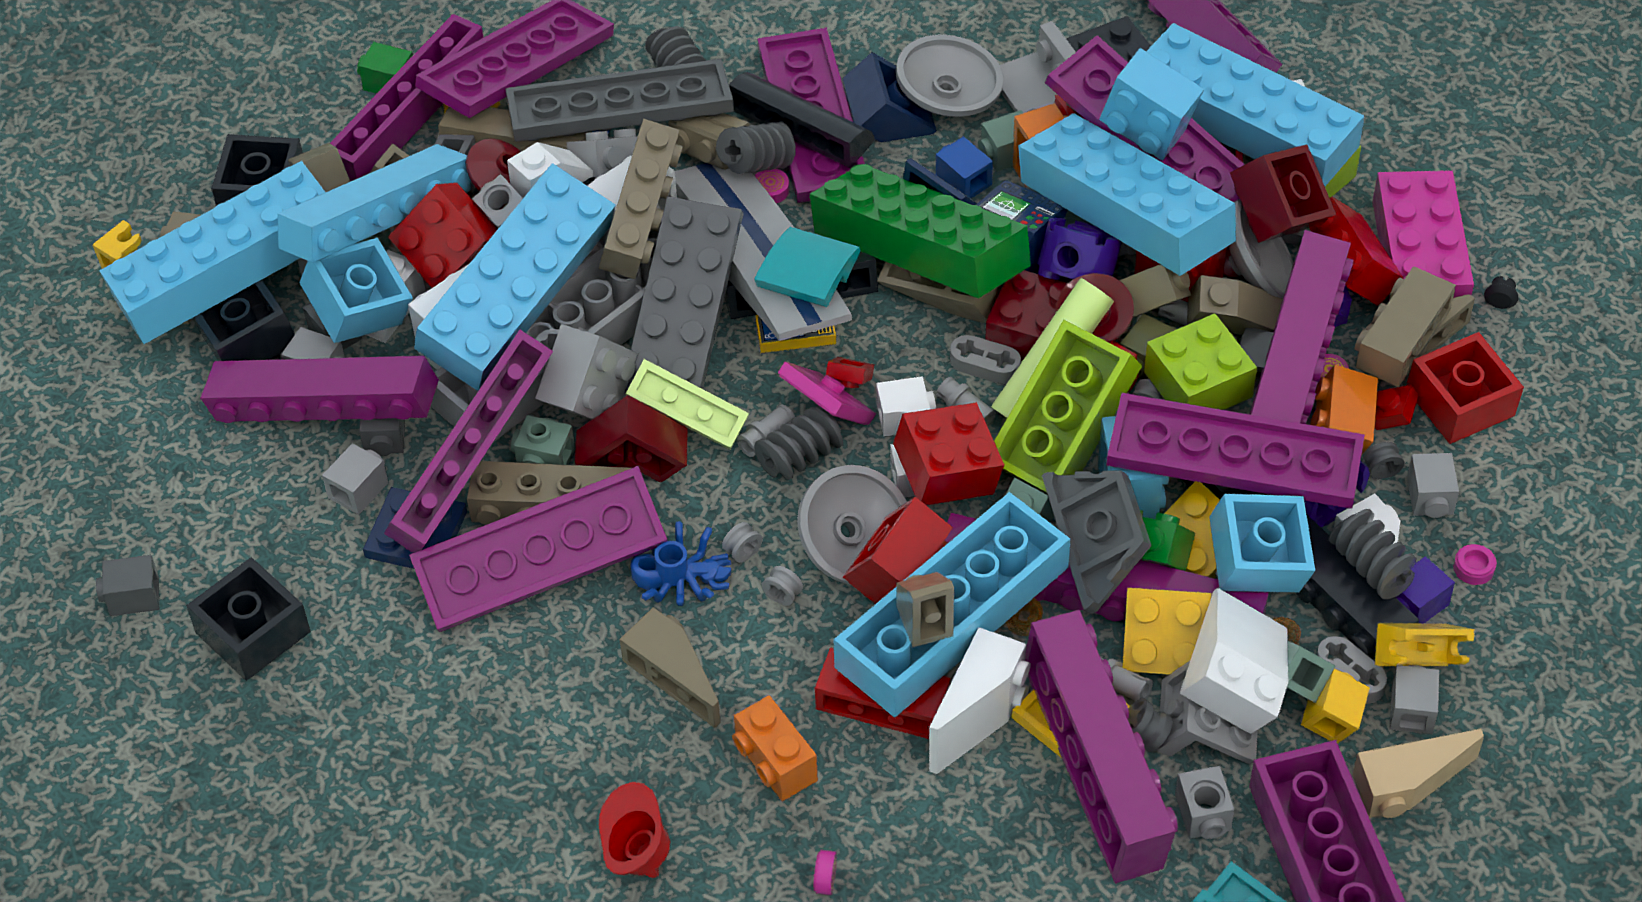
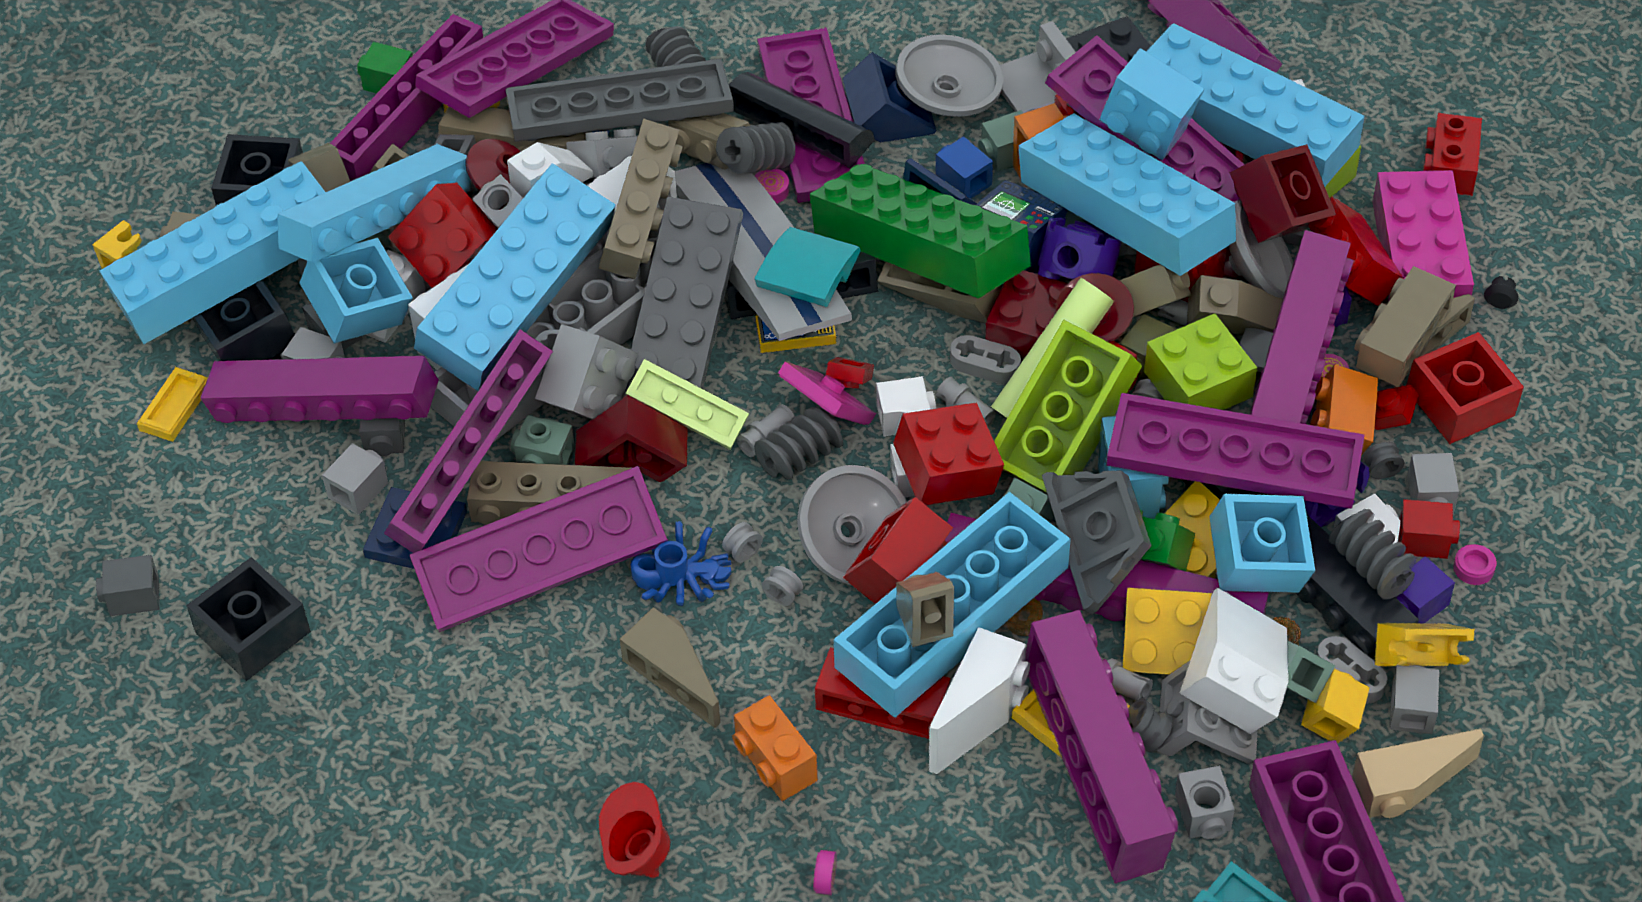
(173, 404): none -> yellow tile
(1428, 528): none -> red brick
(1455, 148): none -> red brick

